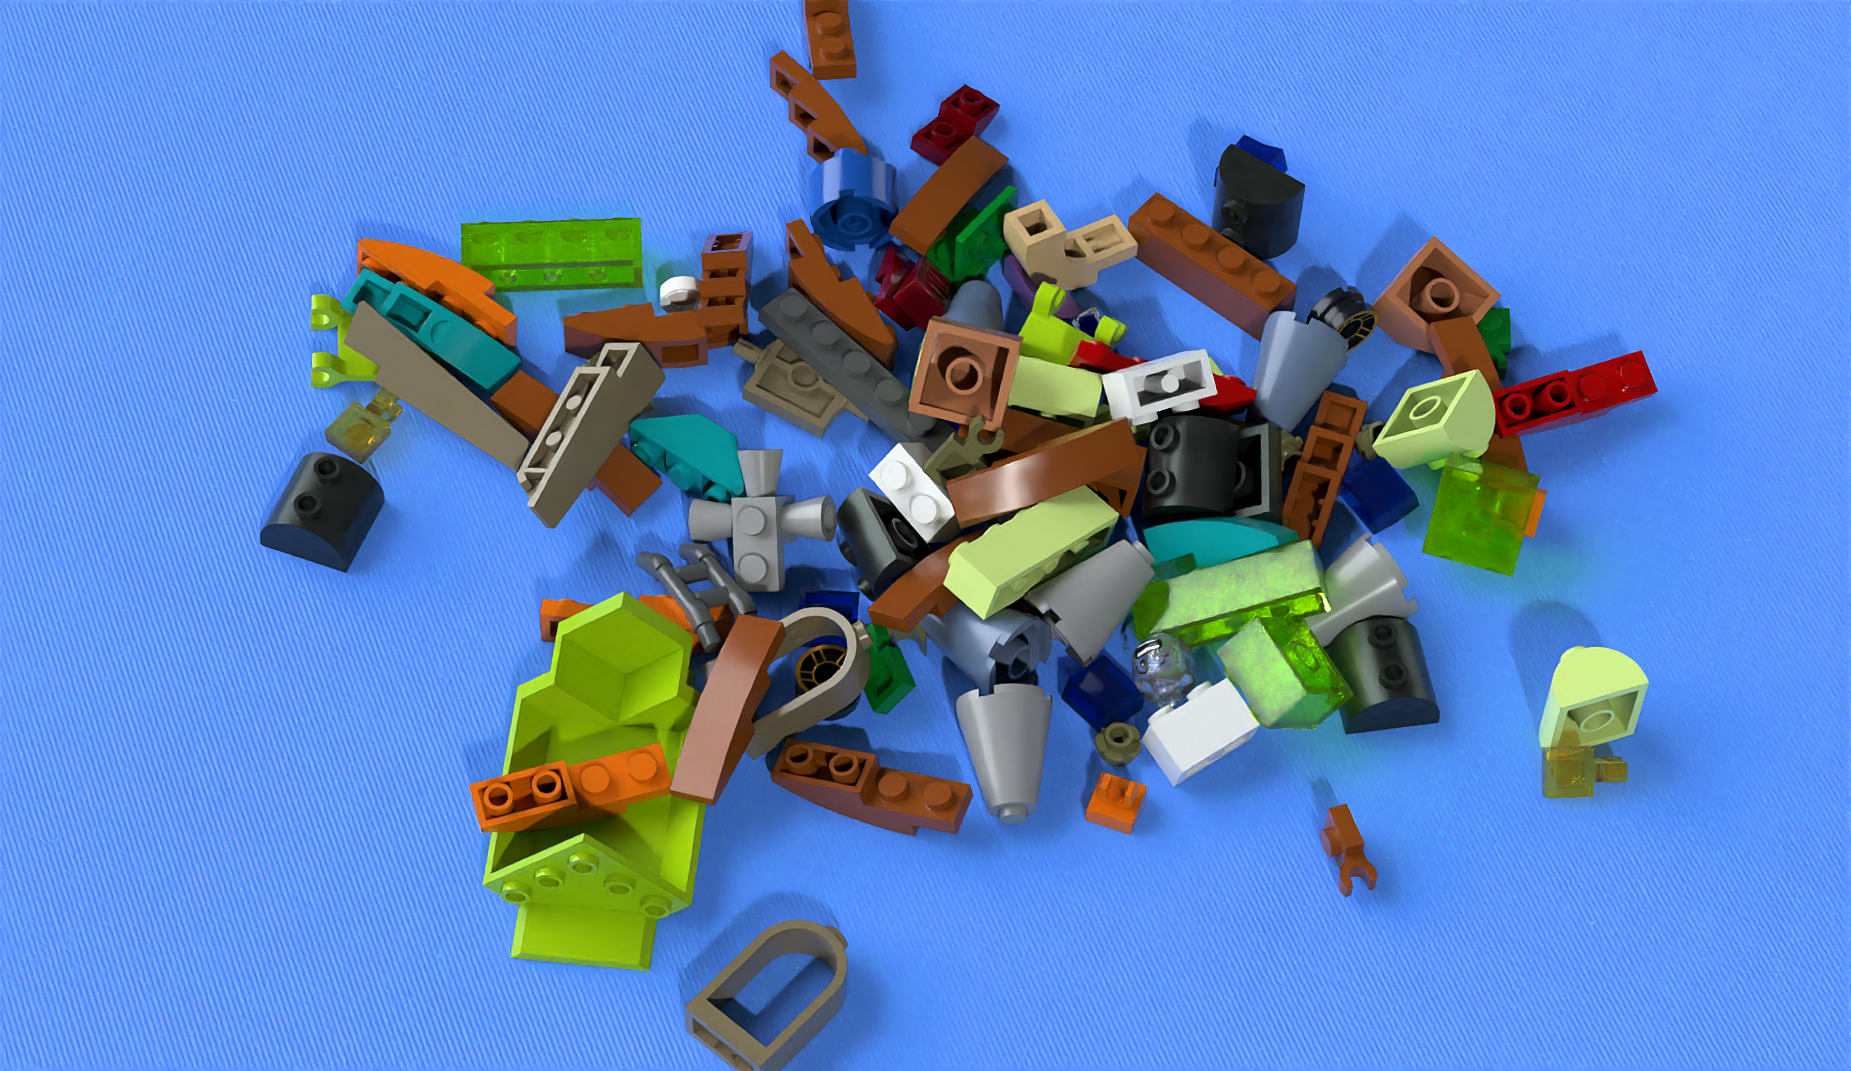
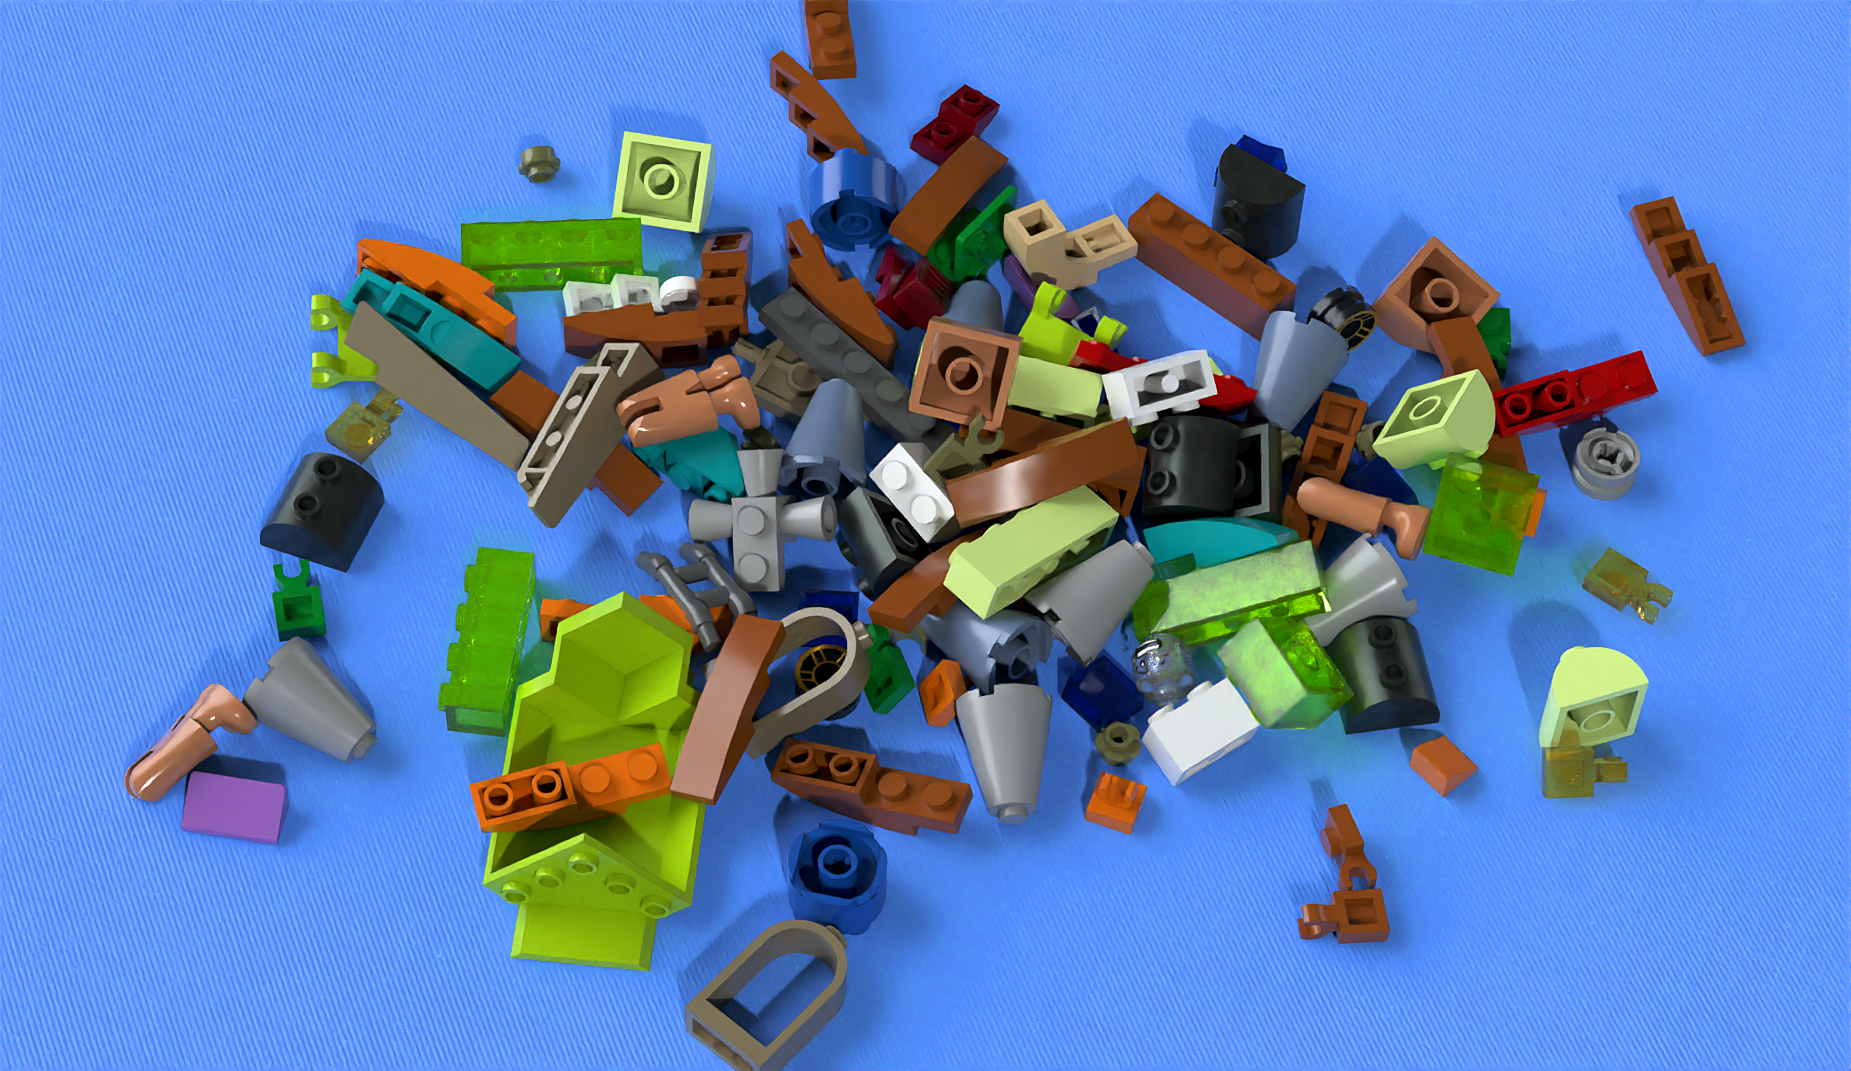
(187, 743): none -> nougat piece
(235, 807): none -> medium lavender slope
(297, 604): none -> green plate
(311, 704): none -> light grey cone
(489, 642): none -> clear neon green brick
(539, 164): none -> olive plate
(622, 291): none -> white slope
(665, 181): none -> yellowish green brick
(685, 409): none -> nougat piece
(759, 439): none -> olive plate
(827, 446): none -> sand blue cone
(837, 876): none -> blue brick
(941, 690): none -> orange tile
(1353, 914): none -> dark orange plate
(1366, 513): none -> nougat piece
(1441, 764): none -> orange slope
(1605, 464): none -> light grey wheel
(1624, 582): none -> clear yellow plate
(1686, 278): none -> dark orange slope

